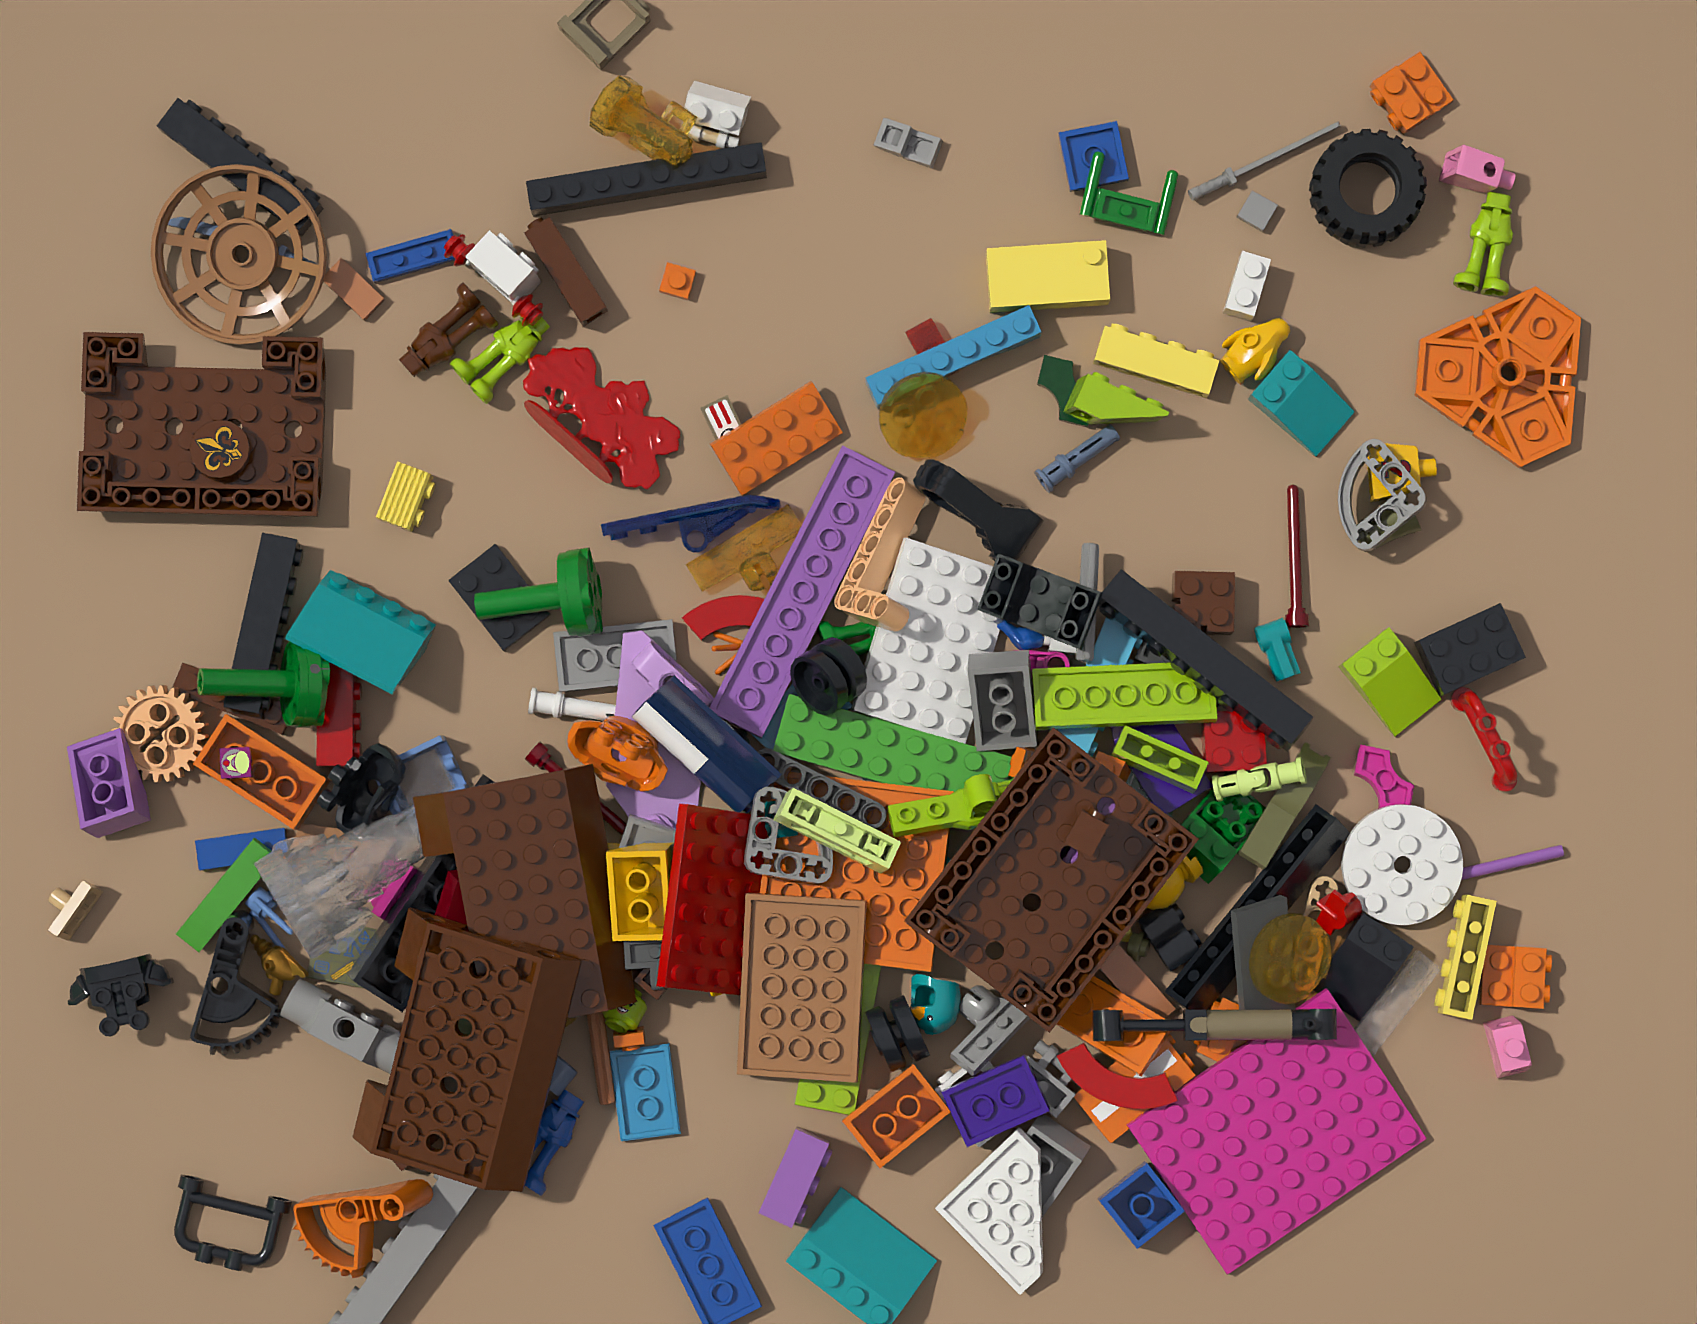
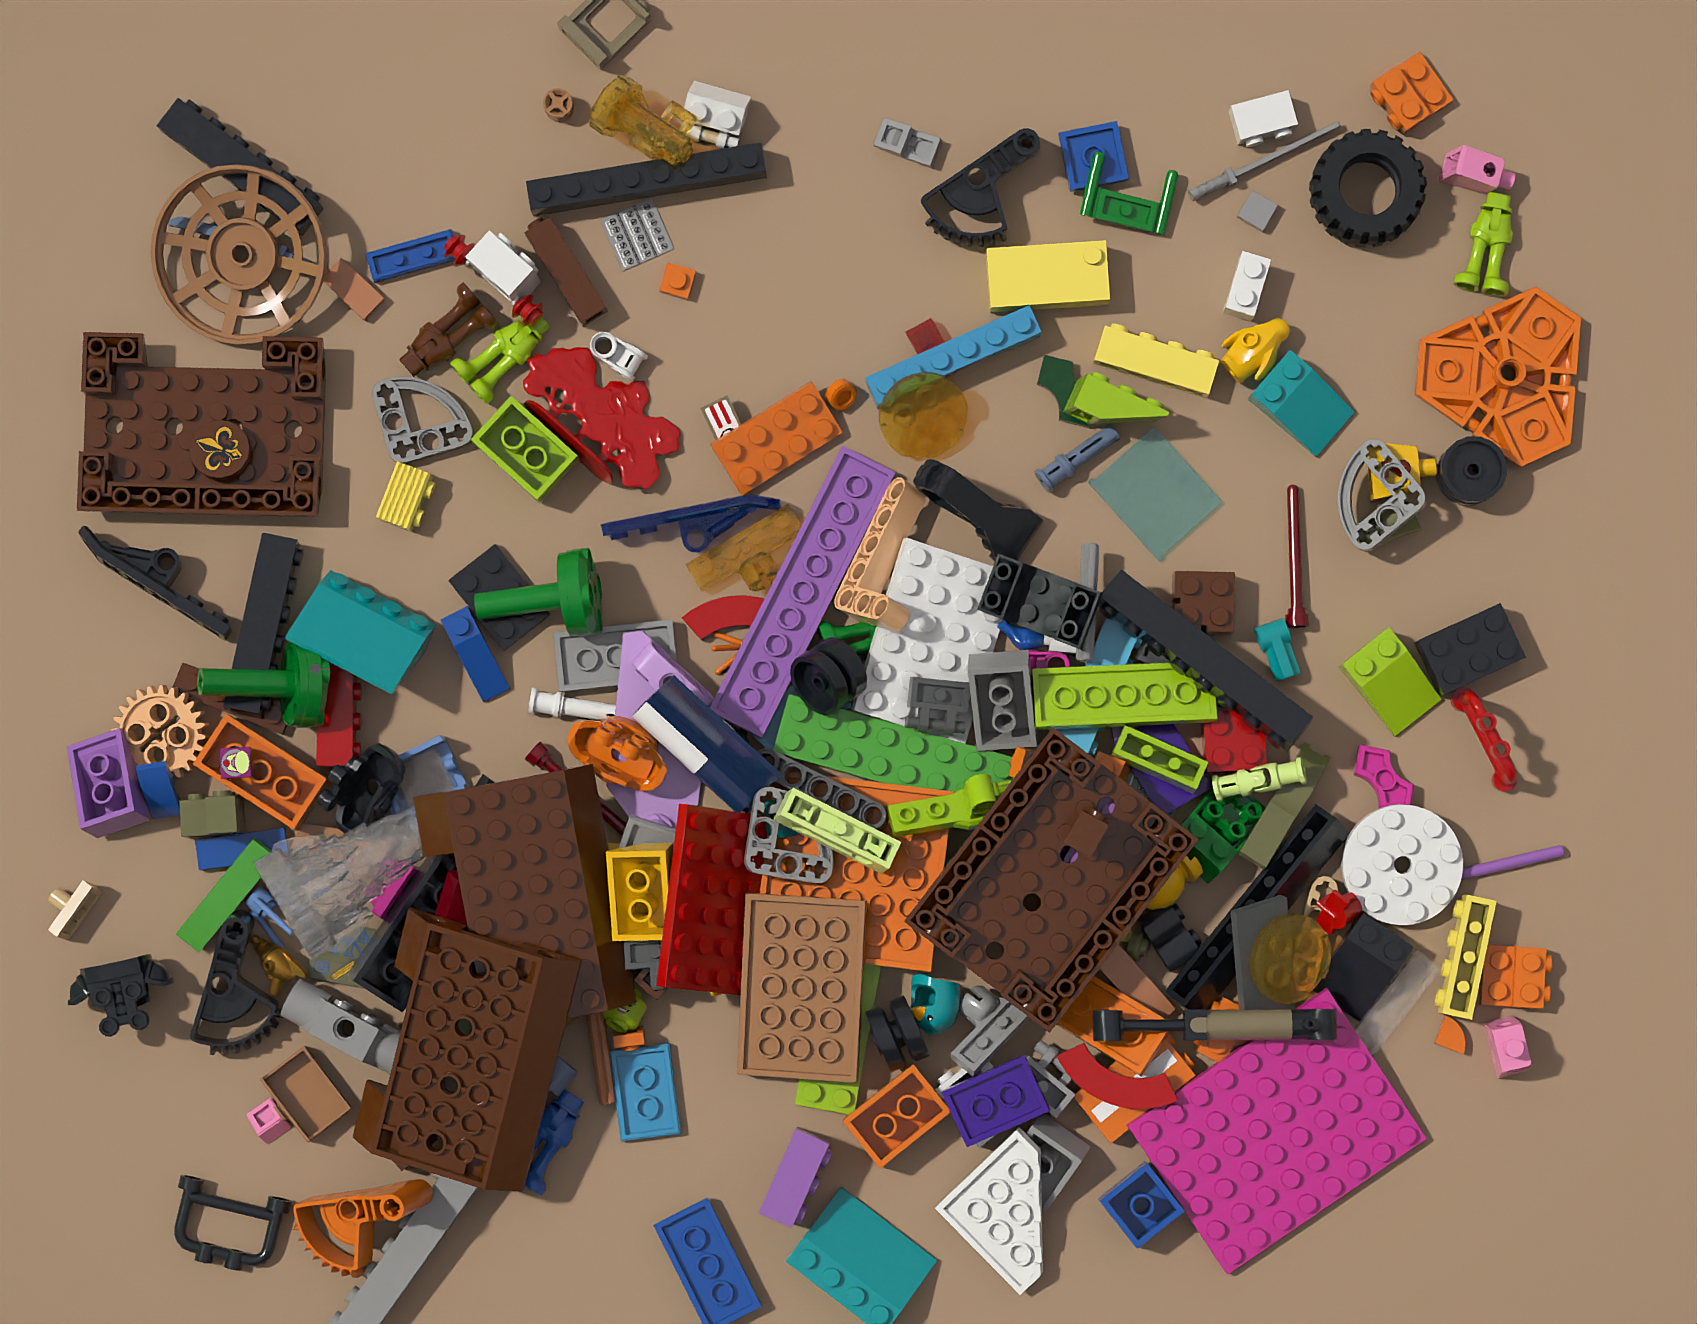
(143, 570): none -> black piece
(158, 789): none -> blue slope
(212, 815): none -> olive brick
(267, 1121): none -> bright pink slope
(305, 1094): none -> medium nougat container
(404, 433): none -> light grey beam
(475, 653): none -> blue slope
(525, 449): none -> lime brick
(555, 100): none -> medium nougat wheel
(619, 355): none -> white piece
(637, 234): none -> light grey sticker
(841, 394): none -> orange tile
(937, 695): none -> dark grey plate
(982, 198): none -> black arm
(1155, 493): none -> clear light blue piece
(1263, 118): none -> white brick
(1451, 1035): none -> orange tile
(1486, 461): none -> black wheel

